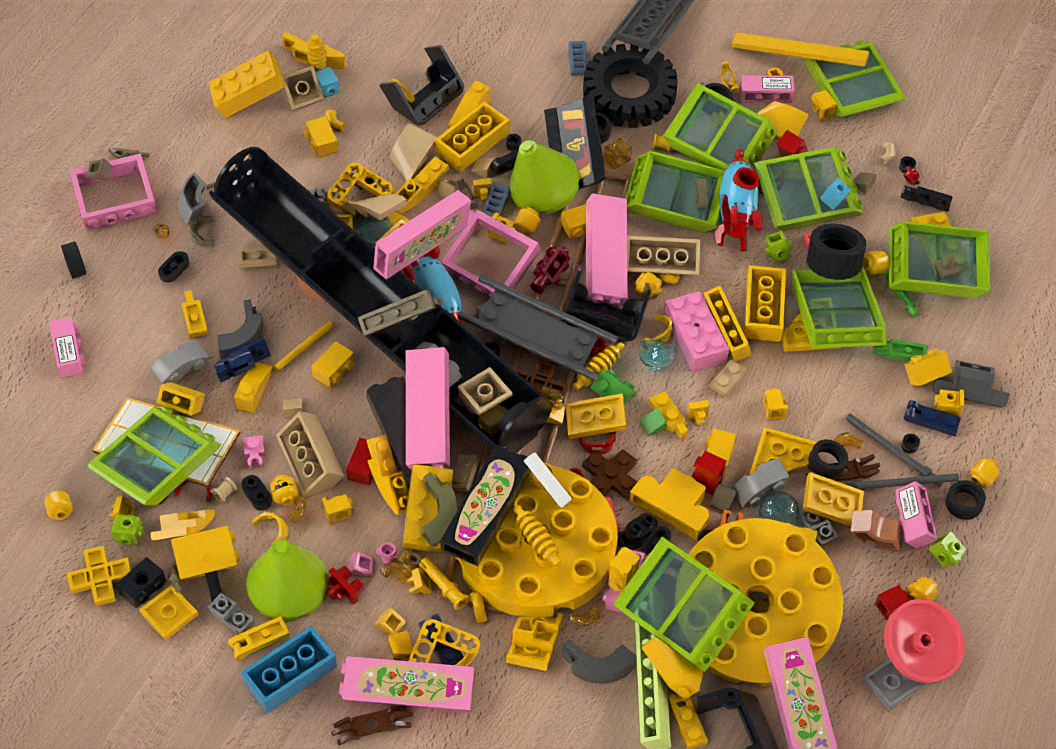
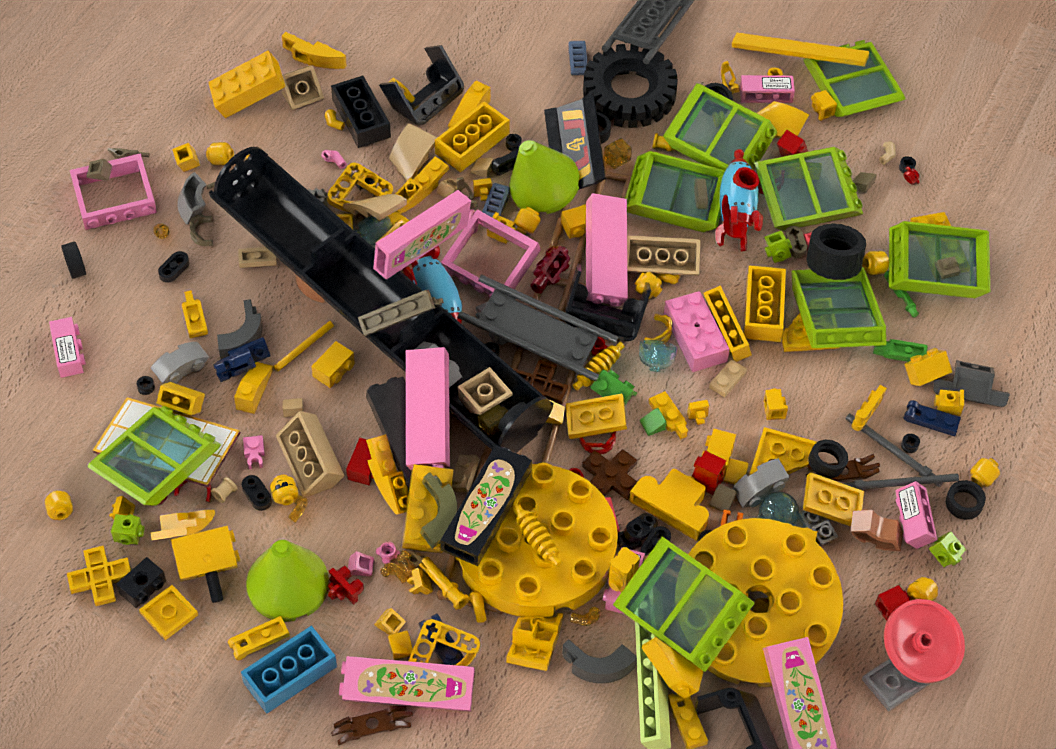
(145, 390): none -> black bush
(174, 578): dark tan hand -> none
(186, 157): none -> yellow brick
(219, 153): none -> yellow head
(230, 615): light grey slope -> none
(283, 532): yellow helmet -> none
(316, 53): yellow piece -> none
(321, 137): yellow brick -> none
(328, 82): medium azure brick -> none
(335, 157): none -> bright pink arm
(337, 508): yellow brick -> none
(360, 111): none -> black brick
(547, 480): white sticker -> none
(555, 395): clear yellow arm -> none
(735, 471): none -> yellow slope
(799, 241): none -> dark tan beam
(835, 194): medium azure brick -> none
(849, 439): clear yellow arm -> none
(868, 408): none -> yellow plate
(927, 197): black hinge -> none

